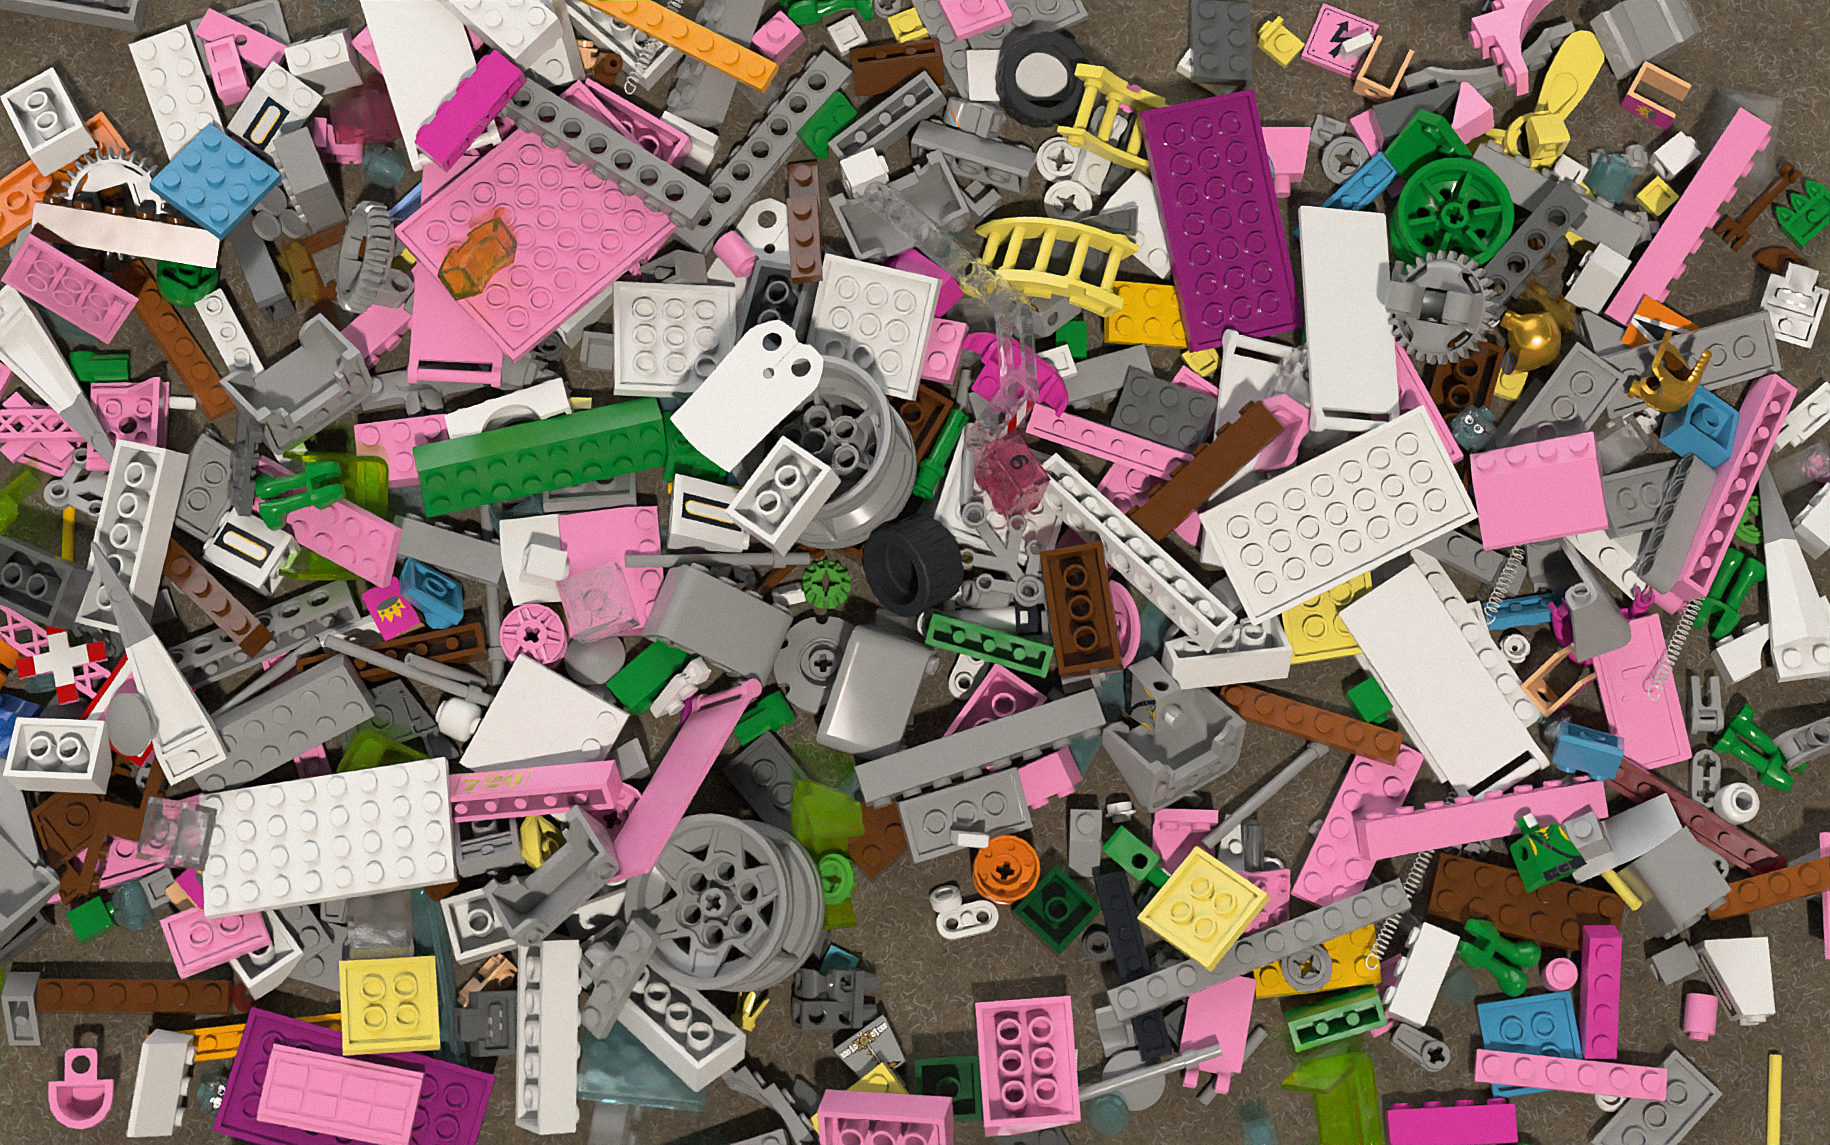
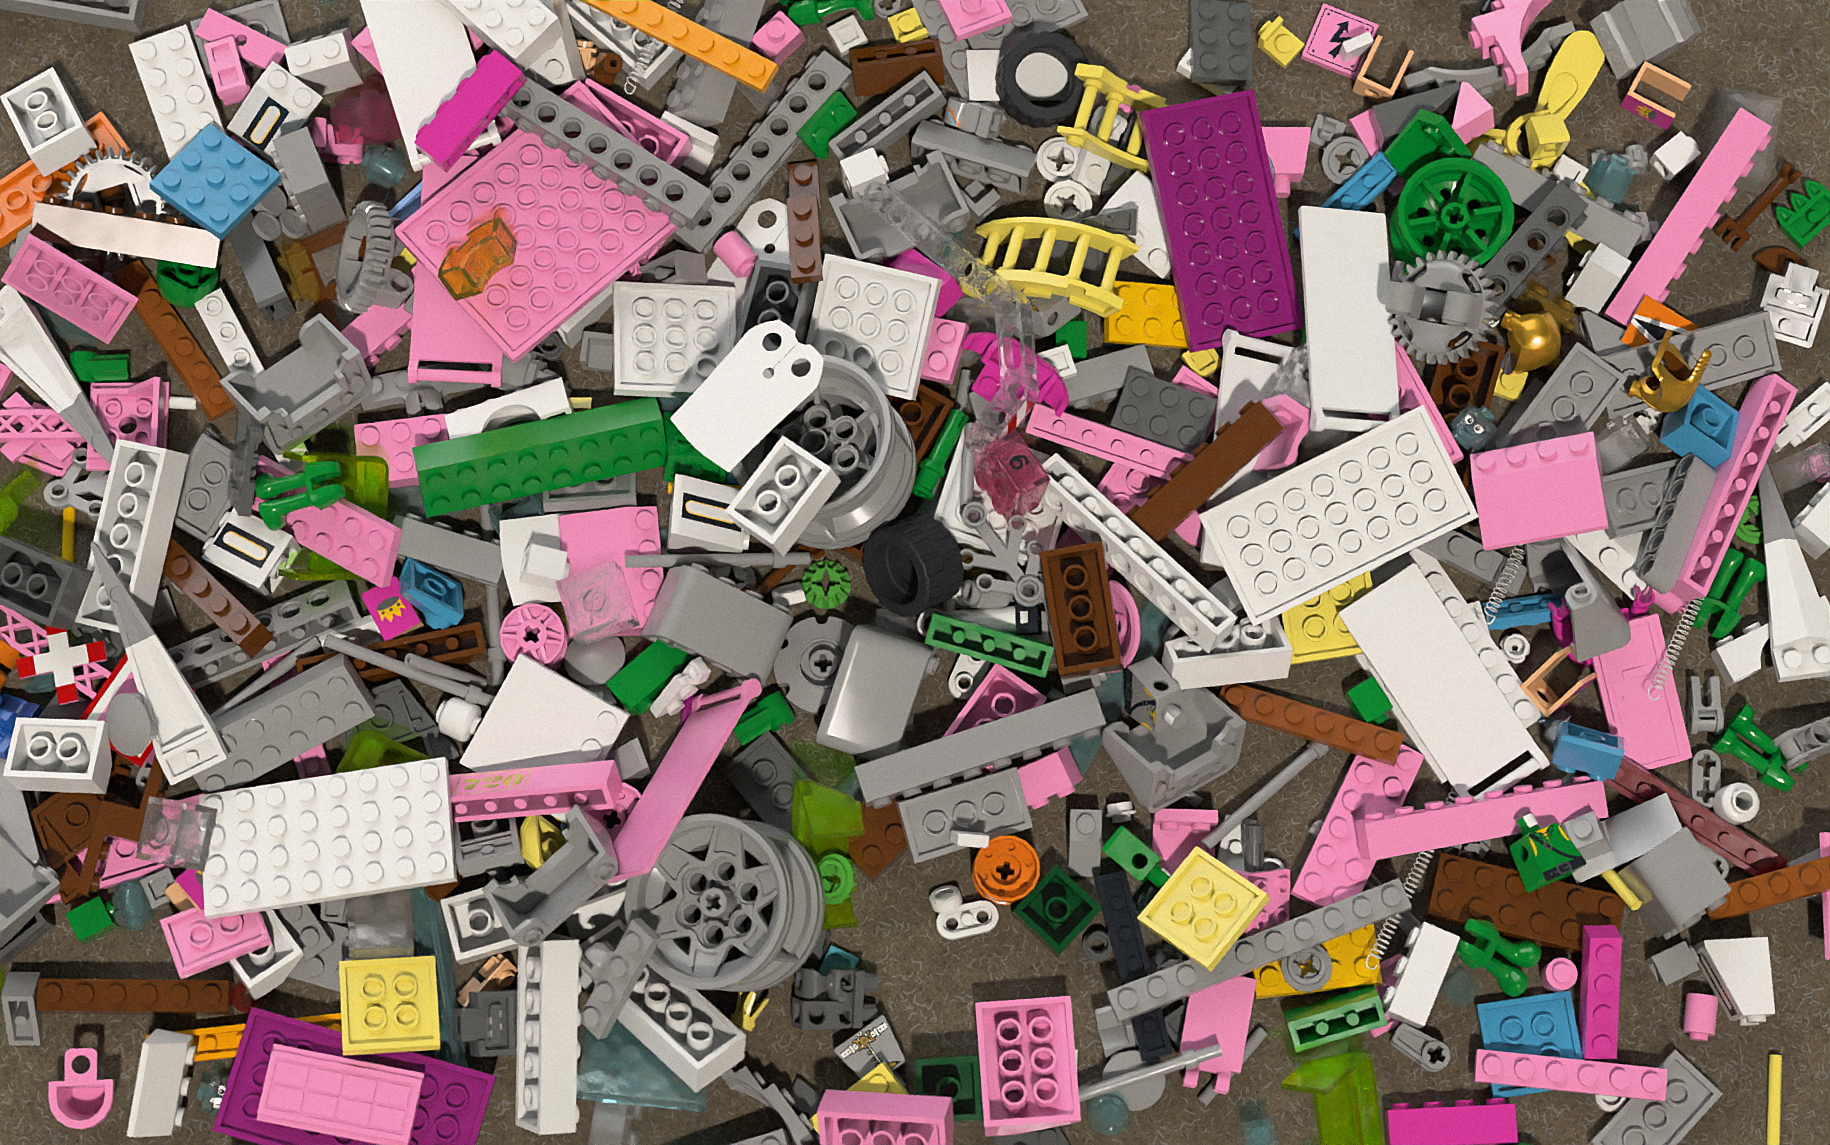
(1656, 197): light yellow plate -> none

